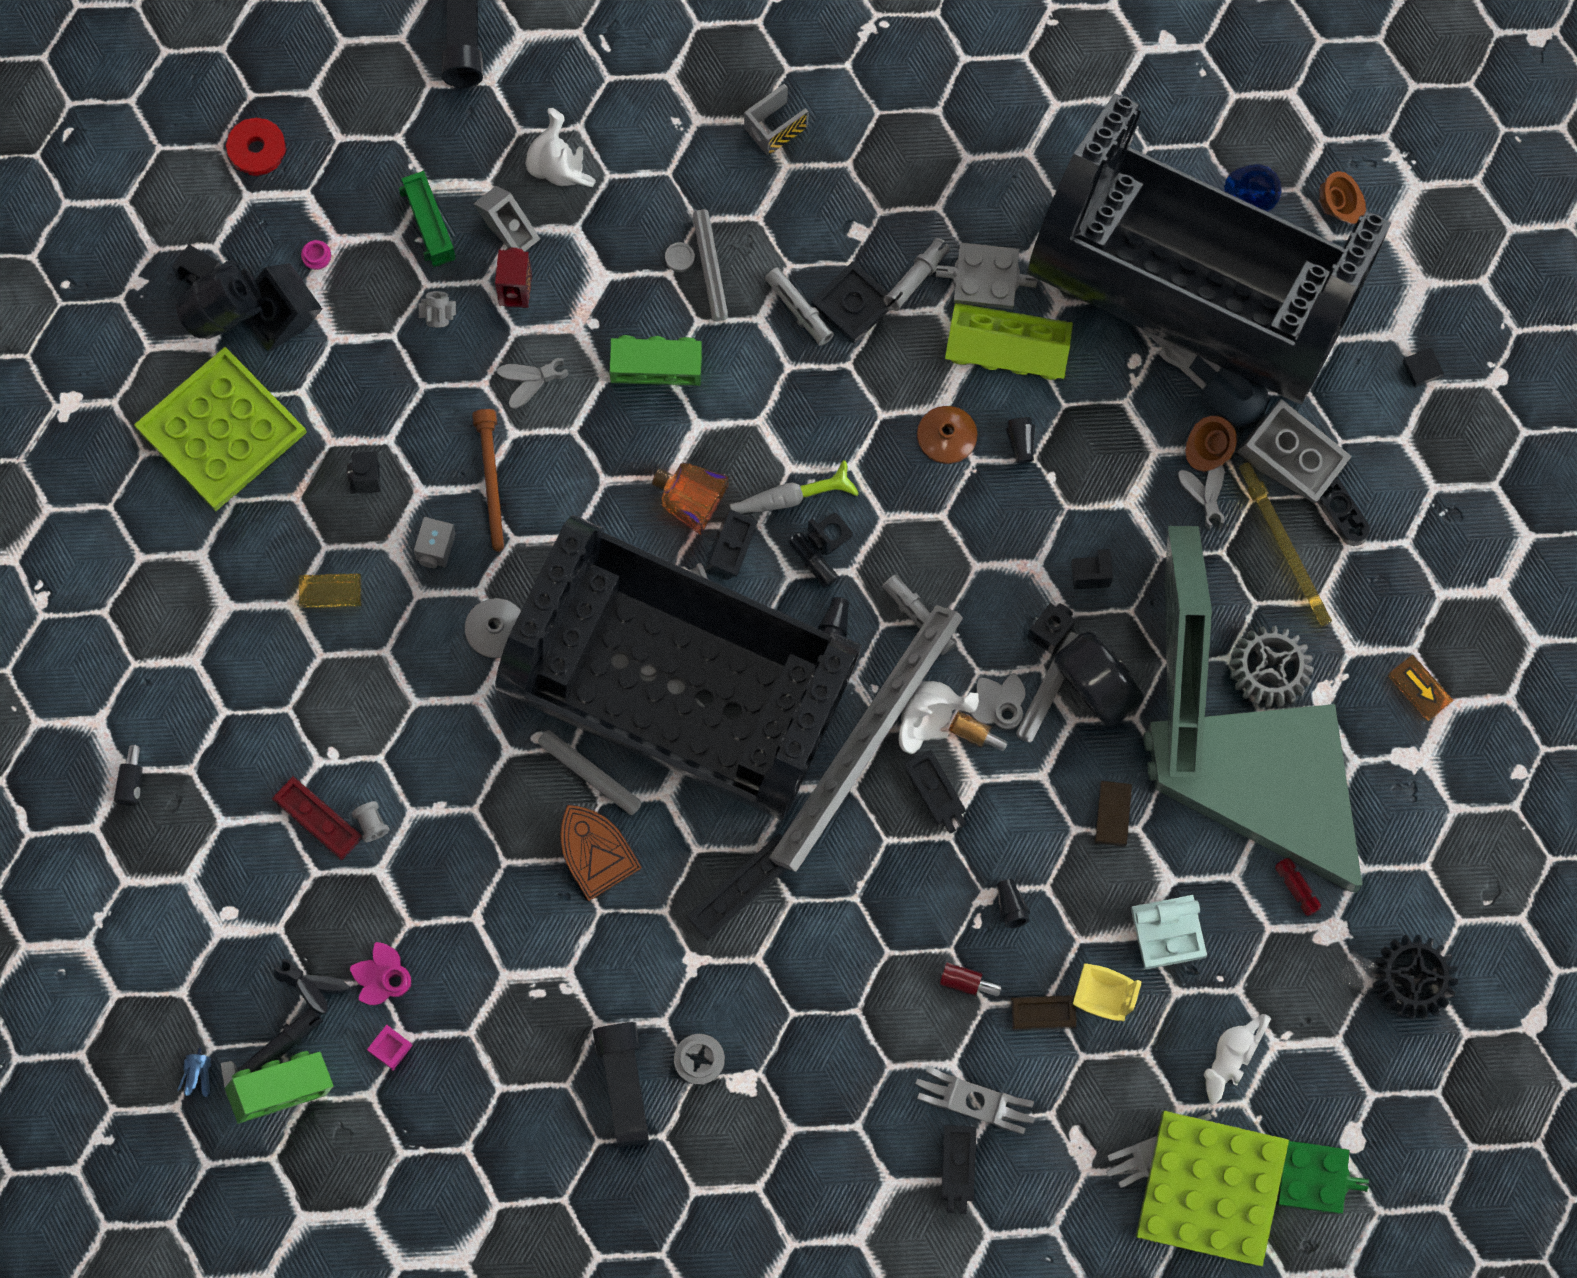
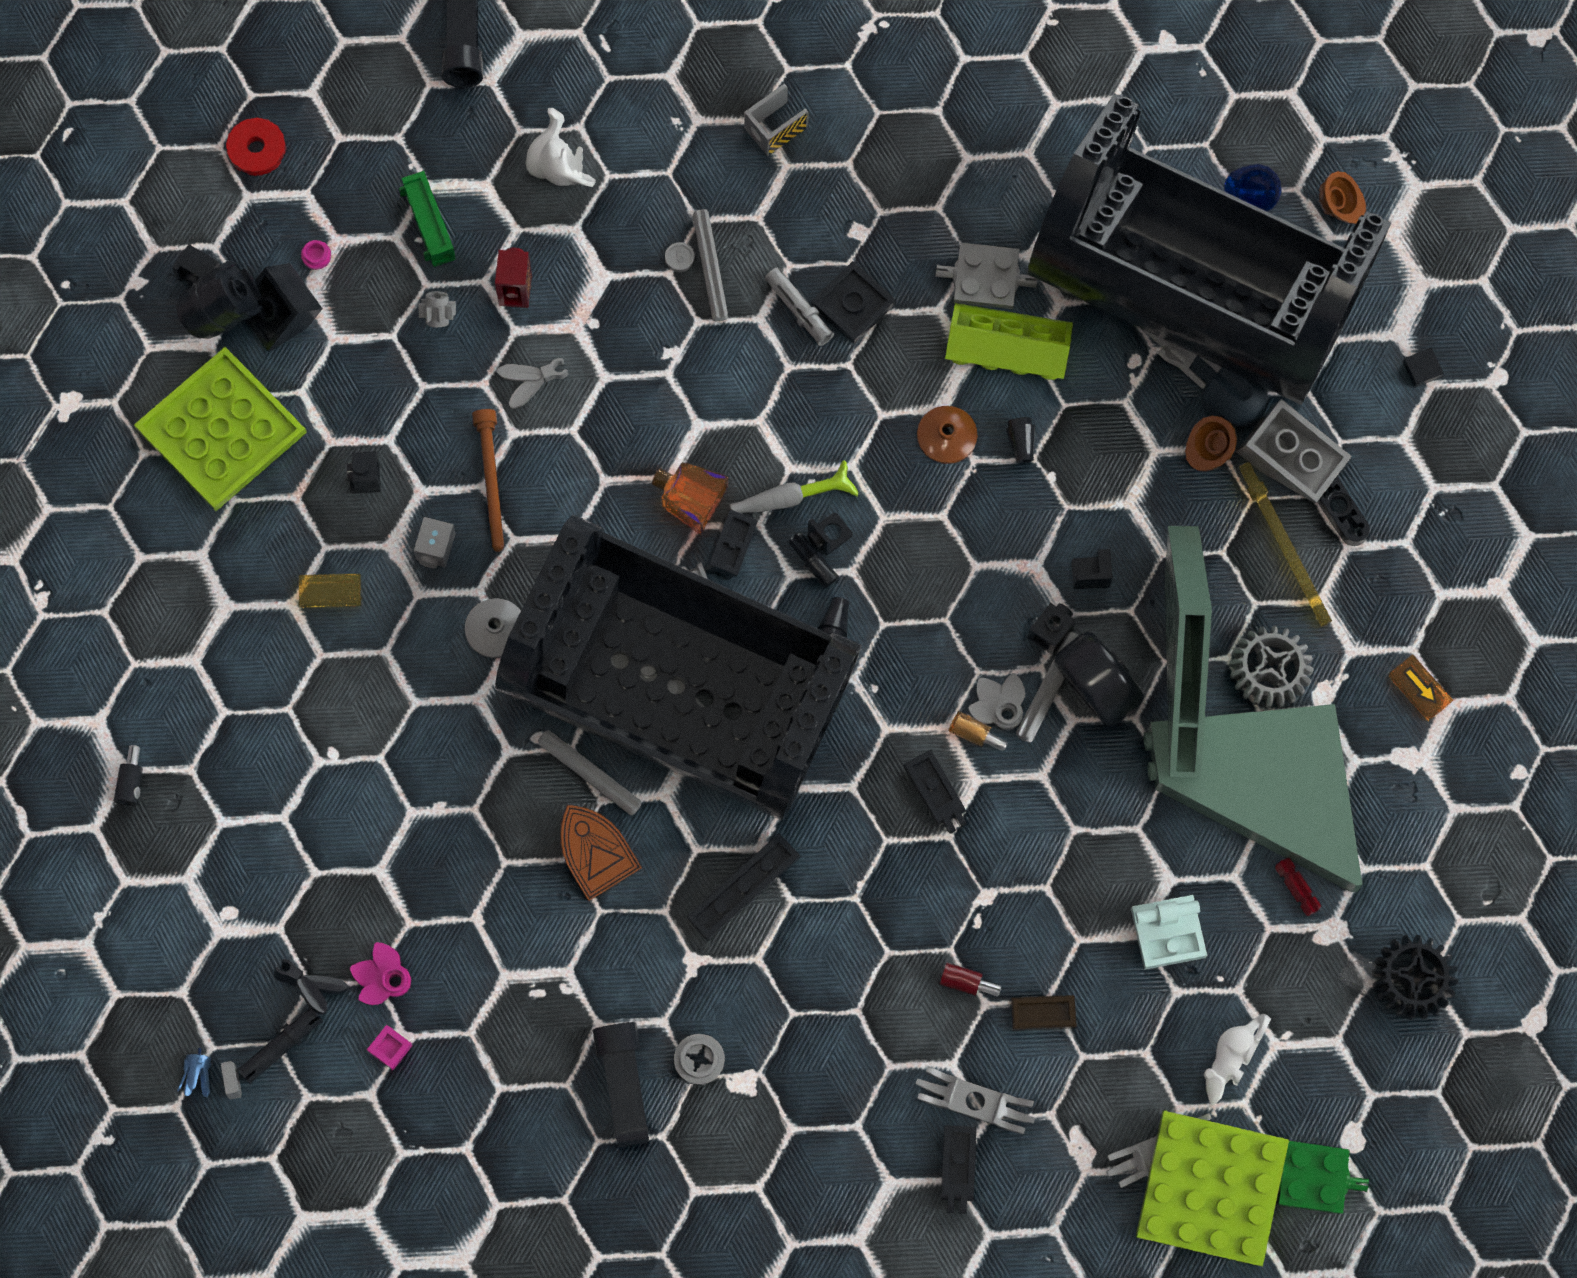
(278, 1086): bright green brick -> none
(317, 818): dark red tile -> none
(370, 821): light grey bush -> none
(506, 219): light grey slope -> none
(655, 361): bright green brick -> none
(865, 738): light grey plate -> none
(910, 604): light grey pin -> none
(923, 266): light grey pin -> none
(930, 712): white piece -> none
(1012, 906): black cone -> none
(1106, 992): light yellow piece -> none
(1113, 813): dark brown tile -> none
(1207, 494): light grey piece -> none

